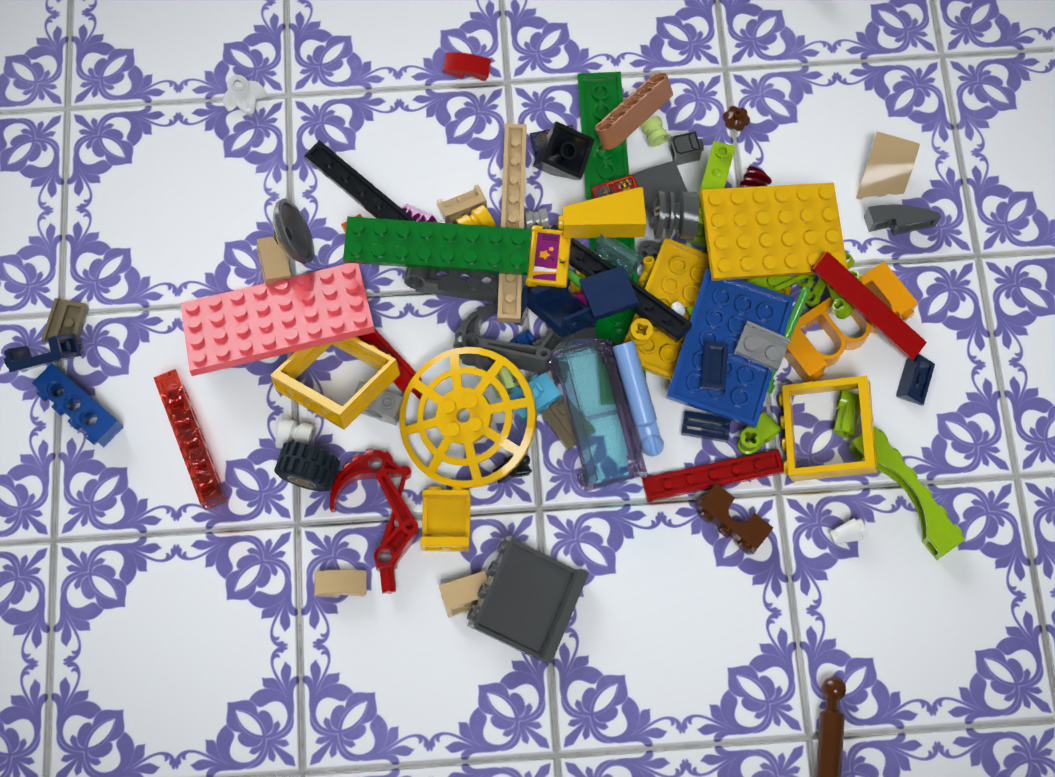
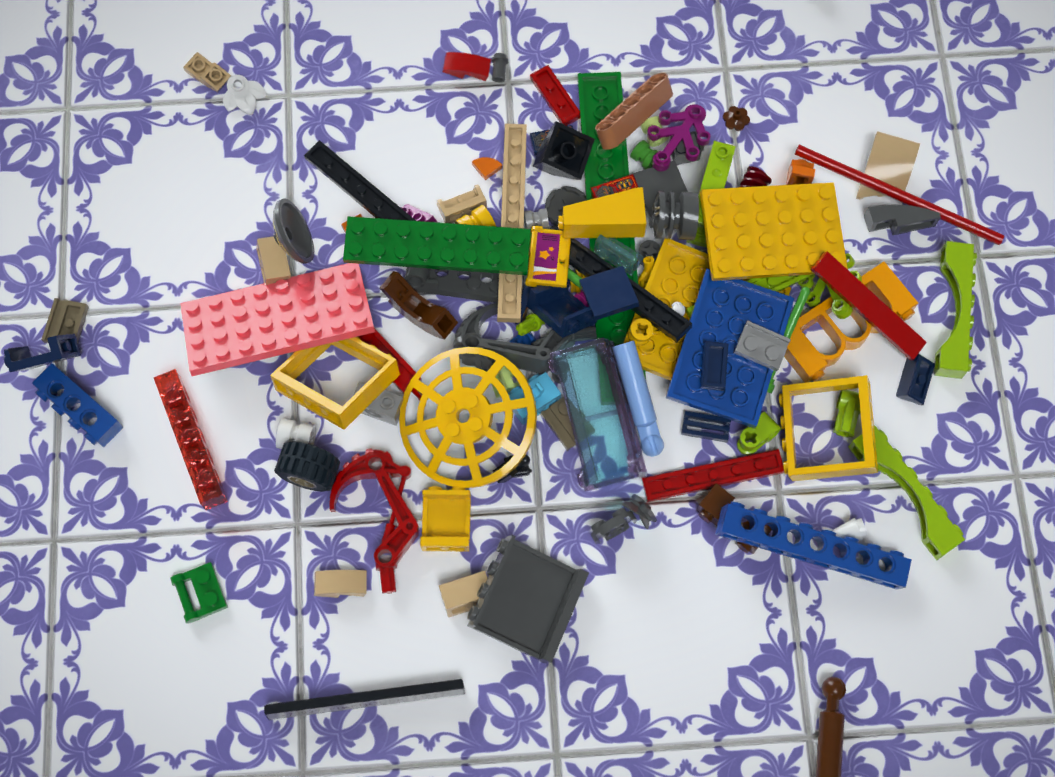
(206, 73): none -> tan slope
(207, 591): none -> green plate
(364, 699): none -> black tile
(418, 310): none -> reddish brown arch
(487, 166): none -> orange tile
(499, 67): none -> dark grey pin
(531, 323): none -> lime axle
(555, 95): none -> red tile
(560, 198): none -> dark grey tile
(612, 527): none -> dark grey plate
(640, 508): none -> dark grey piece
(643, 154): none -> bright green wheel
(679, 133): none -> magenta plant
(800, 172): none -> orange arch
(896, 565): none -> blue brick
(898, 194): none -> red piece
(957, 267): none -> lime arch

